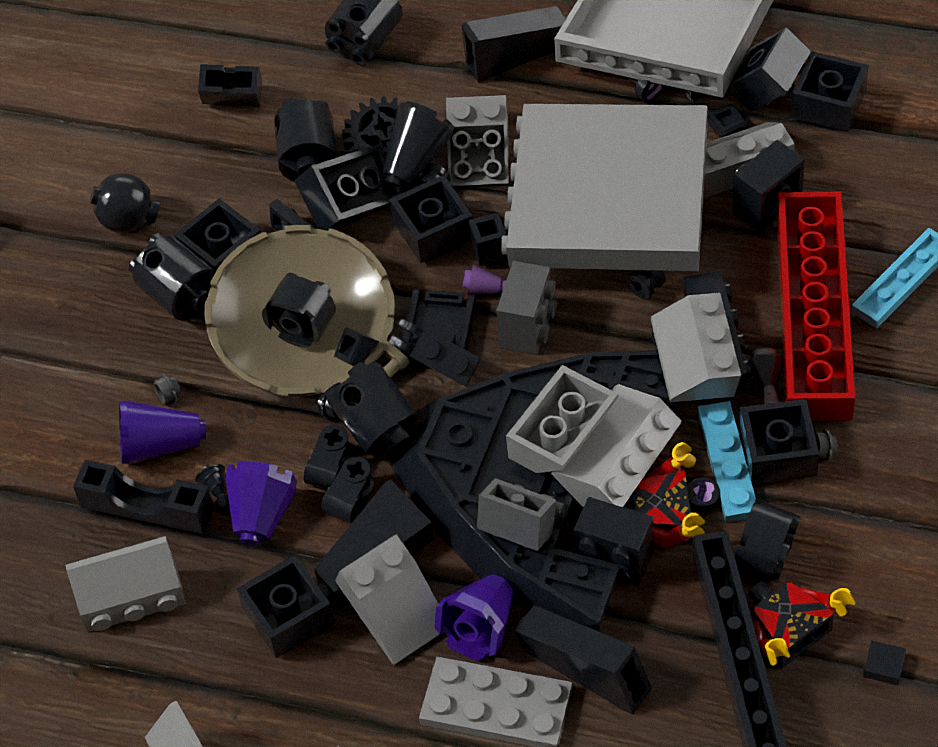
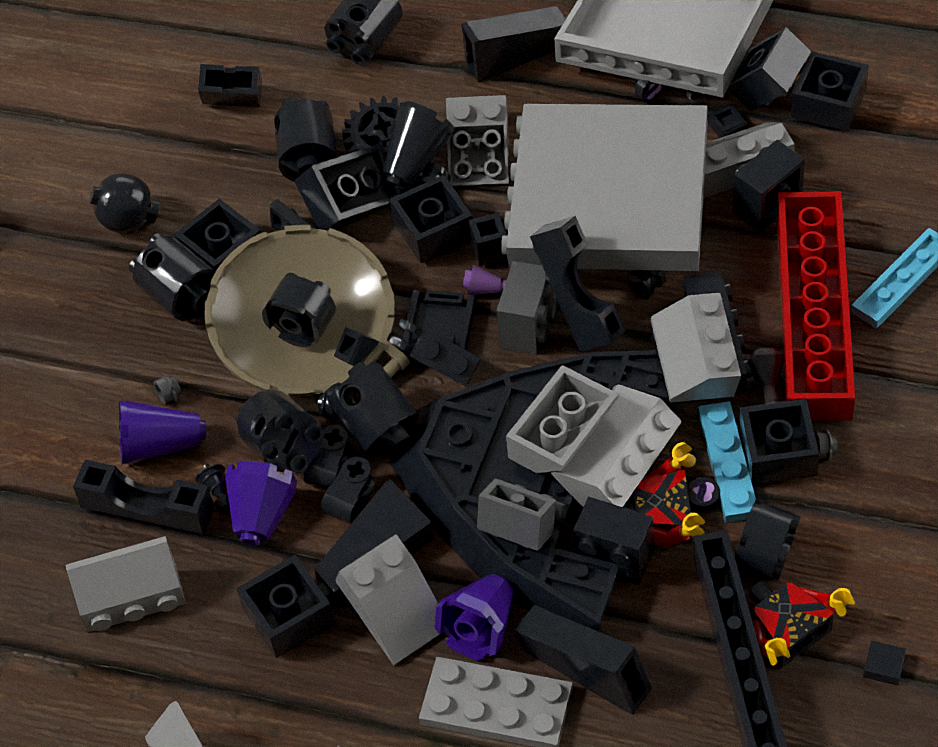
(279, 430): none -> black cylinder
(590, 320): none -> black arch

